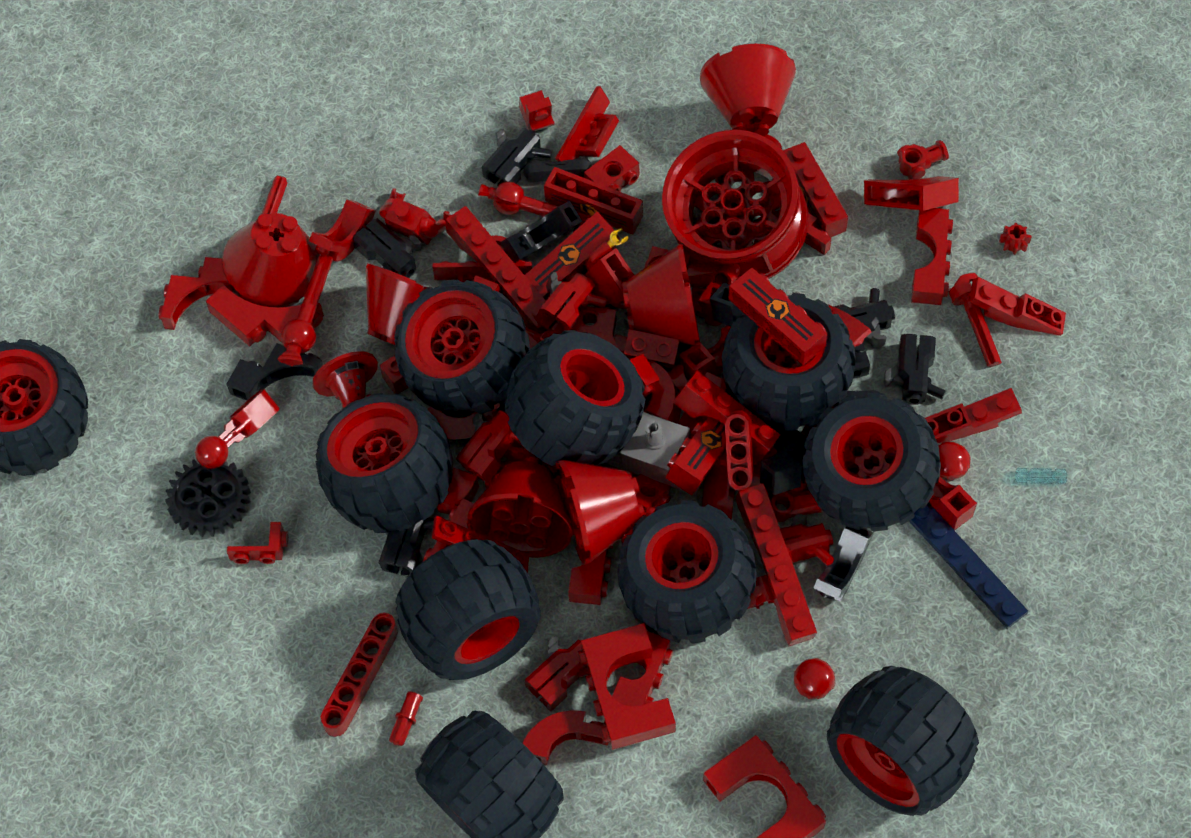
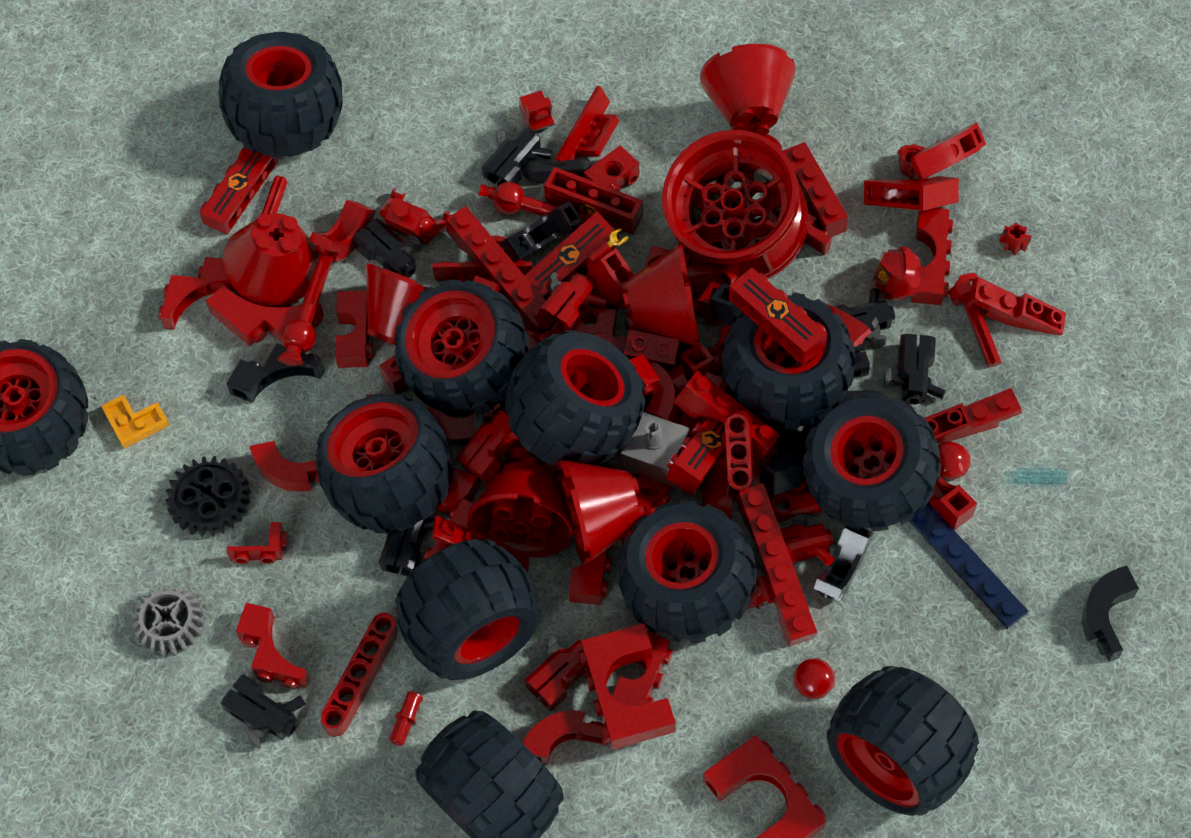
(132, 426): none -> light orange plate
(179, 603): none -> light grey gear
(236, 190): none -> red brick
(247, 419): red beam -> none
(260, 712): none -> black piece
(268, 665): none -> red arch
(280, 94): none -> black wheel
(282, 472): none -> red arch
(346, 376): red piece -> none
(353, 348): none -> red arch
(897, 273): none -> red helmet
(948, 151): none -> red slope
(1108, 591): none -> black arch

